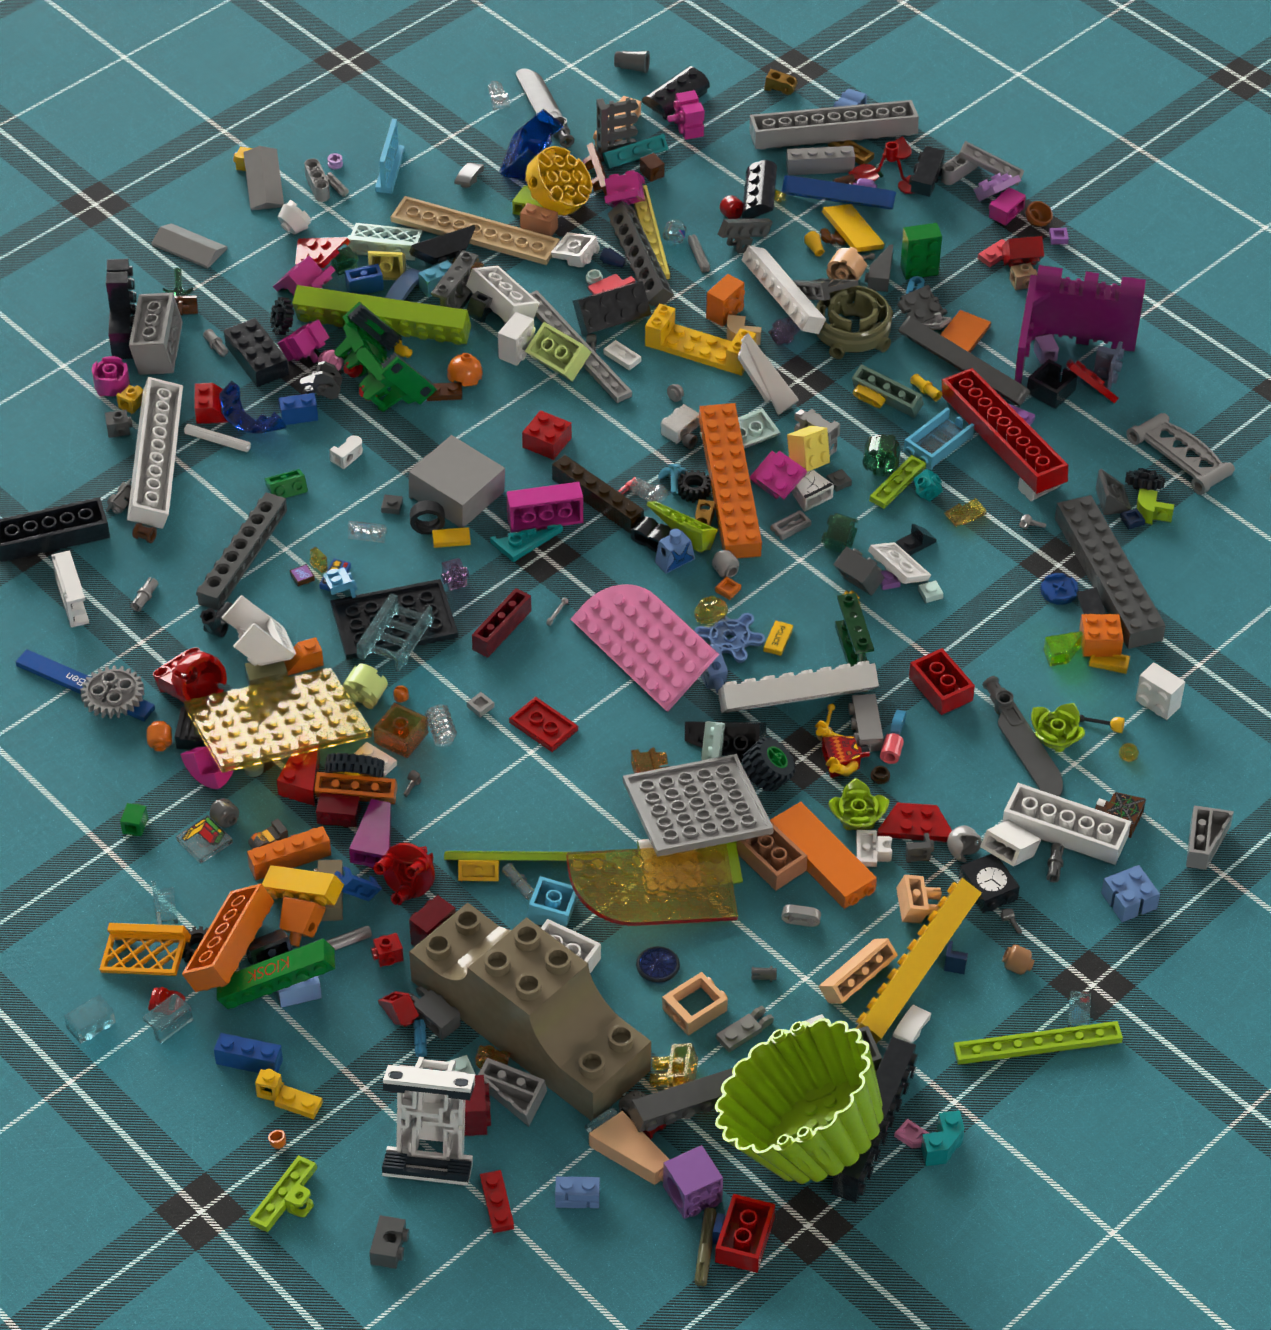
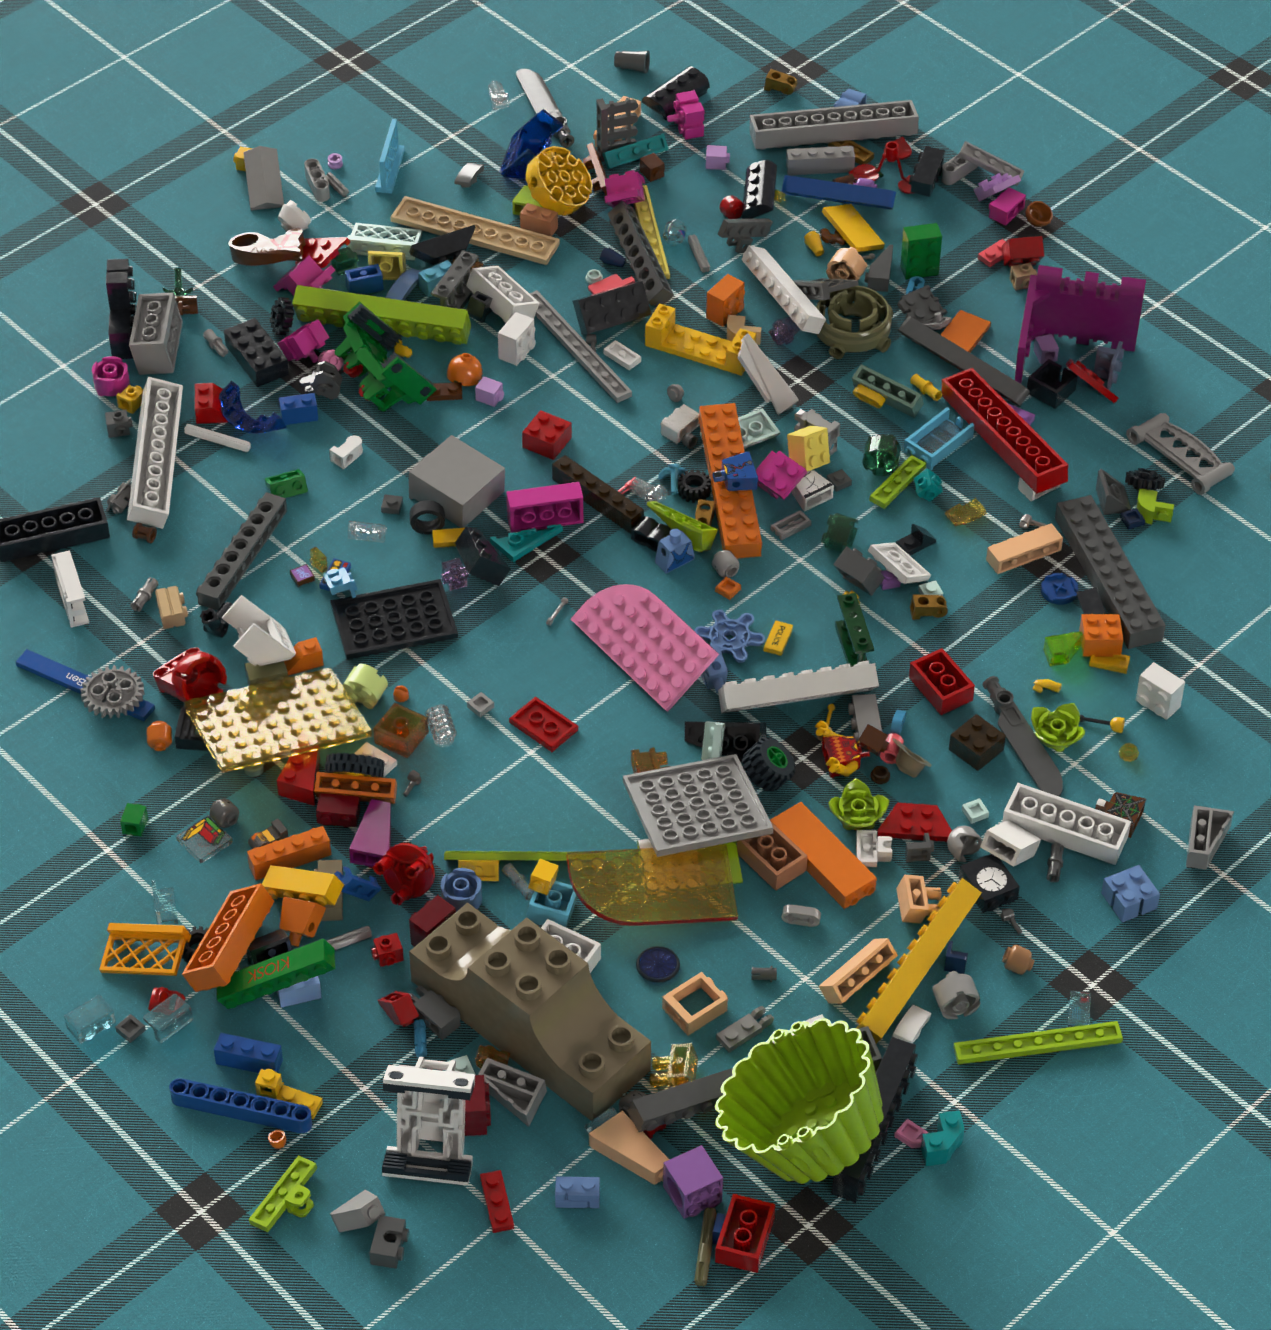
(130, 1028): none -> dark grey plate
(170, 607): none -> tan brick
(188, 245): light grey slope -> none
(204, 768): dark pink brick -> none
(230, 1105): none -> blue beam
(257, 249): none -> reddish brown animal
(358, 1212): none -> light grey slope
(384, 620): clear light blue fence -> none
(462, 887): none -> medium blue brick
(481, 557): none -> black wedge
(489, 391): none -> lavender brick
(501, 622): dark red brick -> none
(543, 877): none -> yellow brick
(558, 351): yellowish green brick -> none
(576, 249): white plate -> none
(710, 610): clear yellow piece -> none
(717, 157): none -> lavender brick
(737, 473): none -> blue torso
(873, 740): none -> reddish brown brick
(908, 761): none -> dark tan piece
(928, 606): none -> pearl gold leg
(956, 995): none -> light grey brick
(975, 811): none -> light aqua plate
(977, 742): none -> dark brown brick
(1024, 548): none -> light nougat brick
(1048, 684): none -> yellow arm
(1058, 236): medium lavender plate -> none

